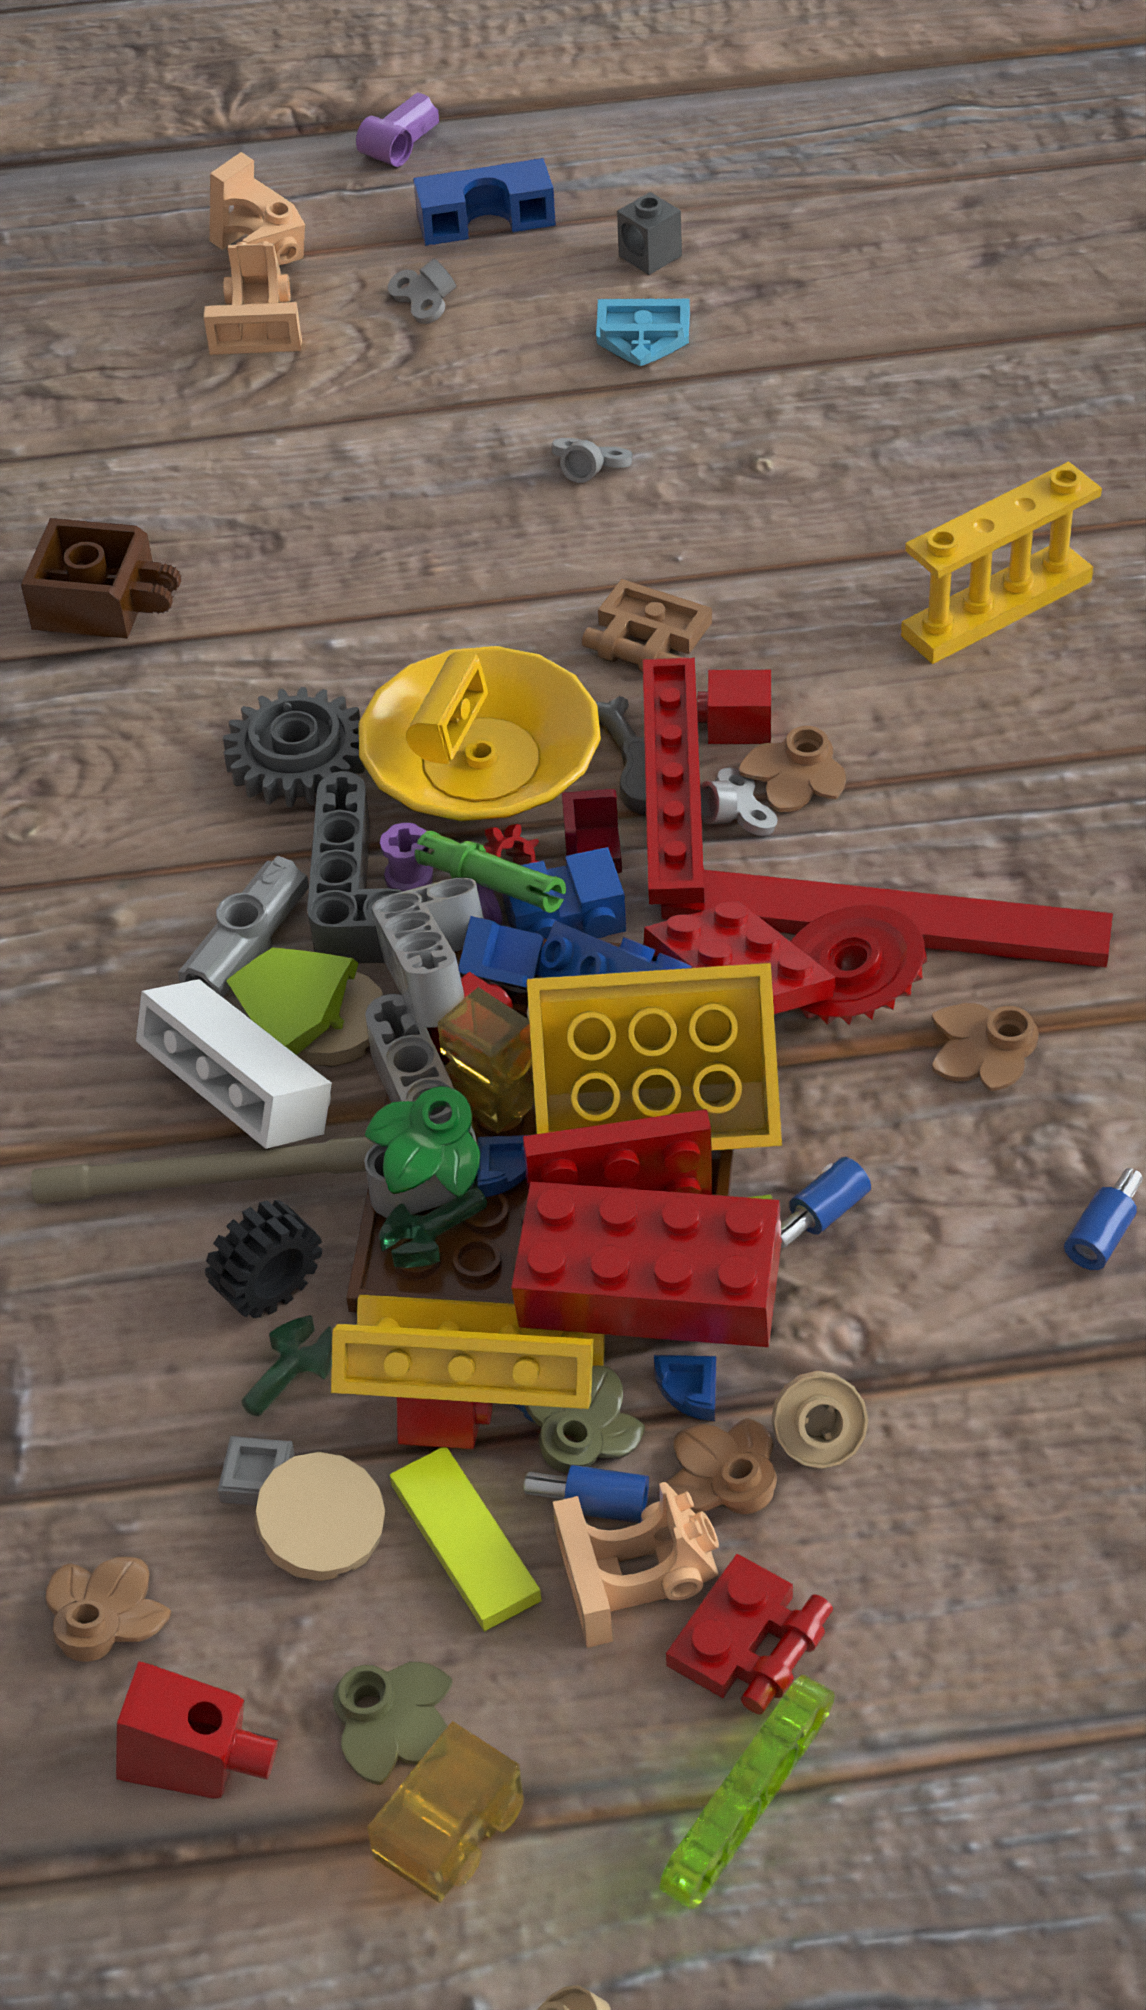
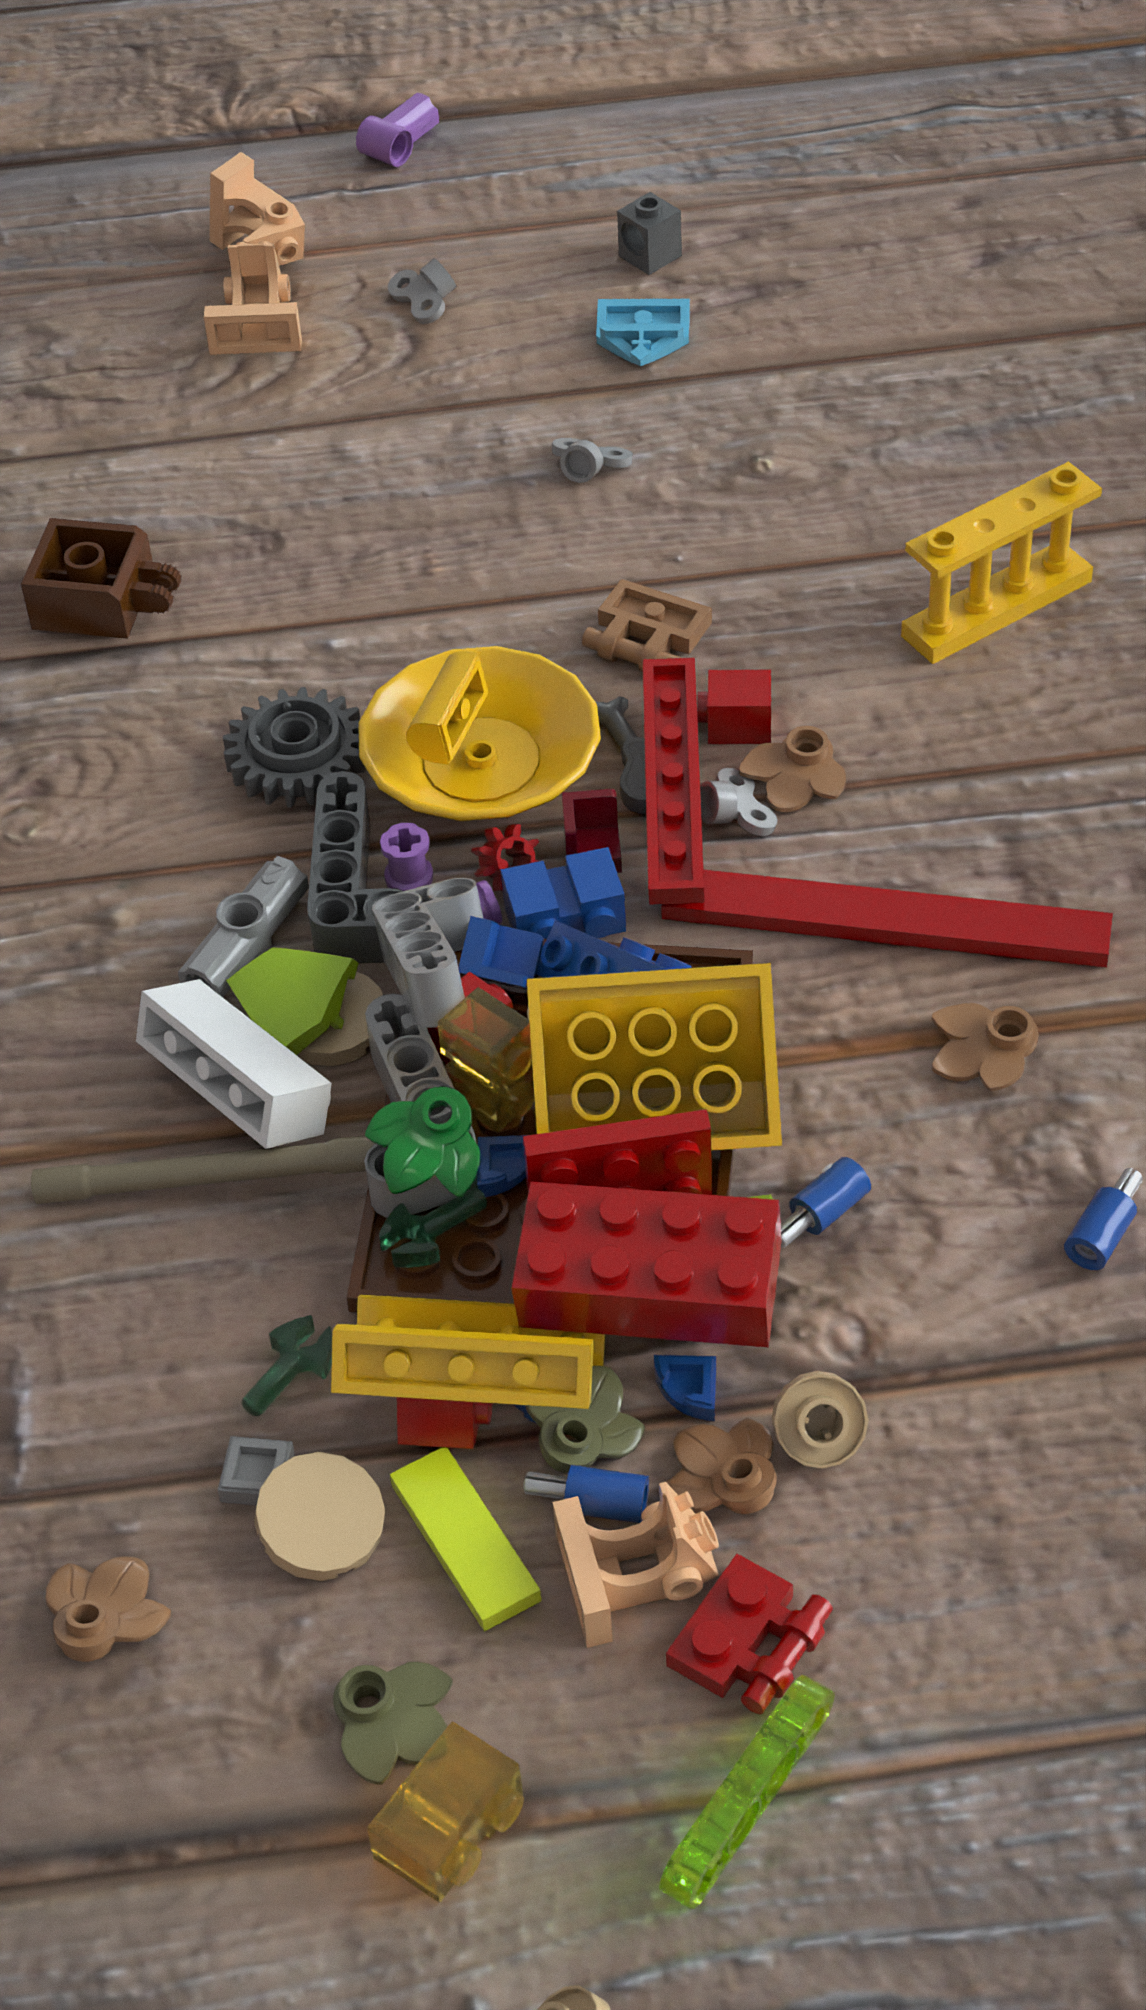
(186, 1735): red torso -> none
(263, 1258): black tyre -> none
(490, 871): bright green pin -> none
(511, 190): blue arch -> none
(739, 937): red plate -> none
(871, 955): red gear -> none

